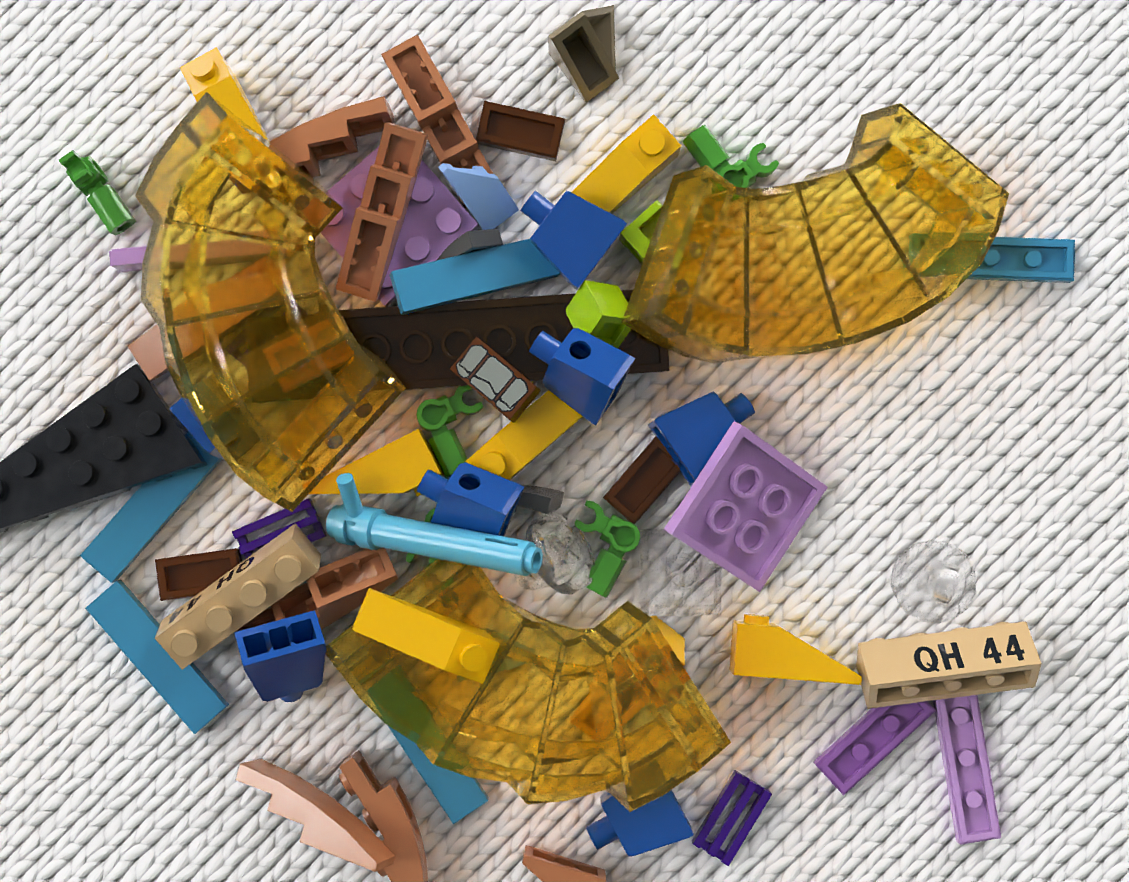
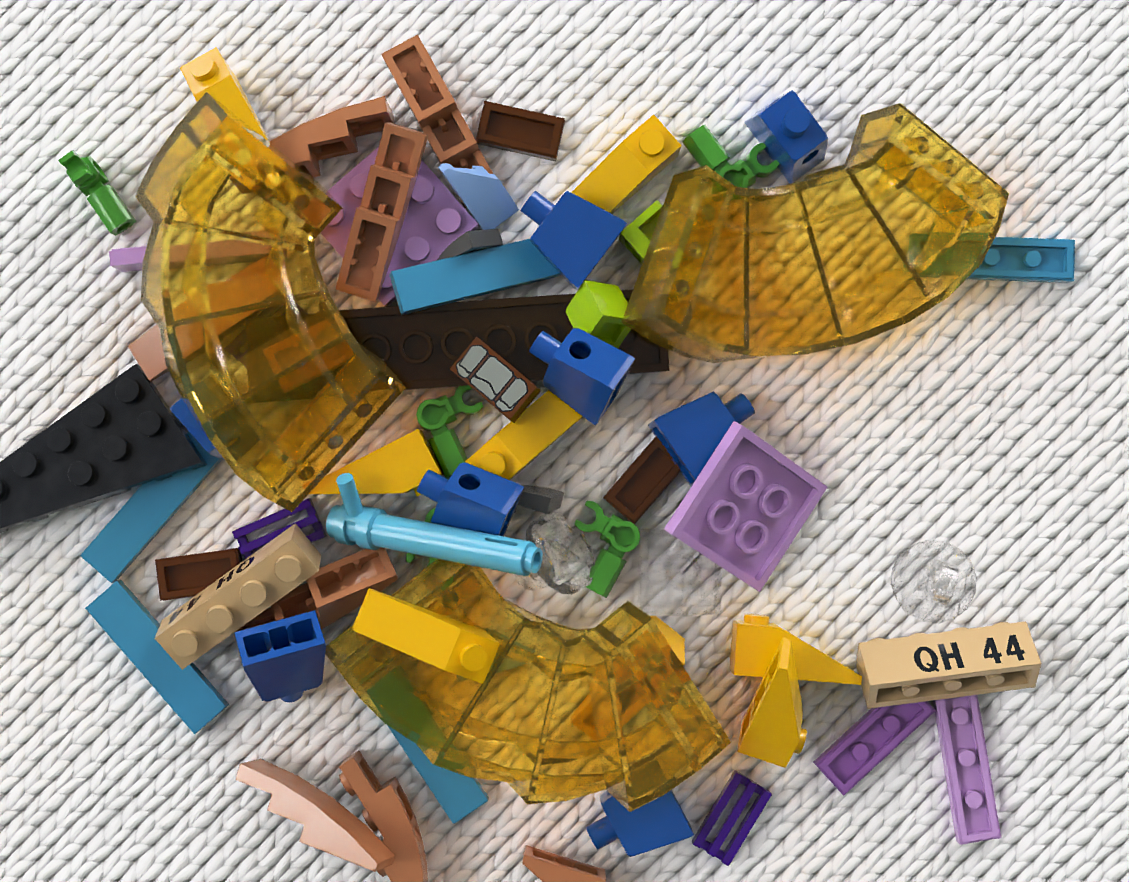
(586, 51): dark tan slope -> none
(774, 717): none -> yellow slope
(789, 135): none -> blue torso

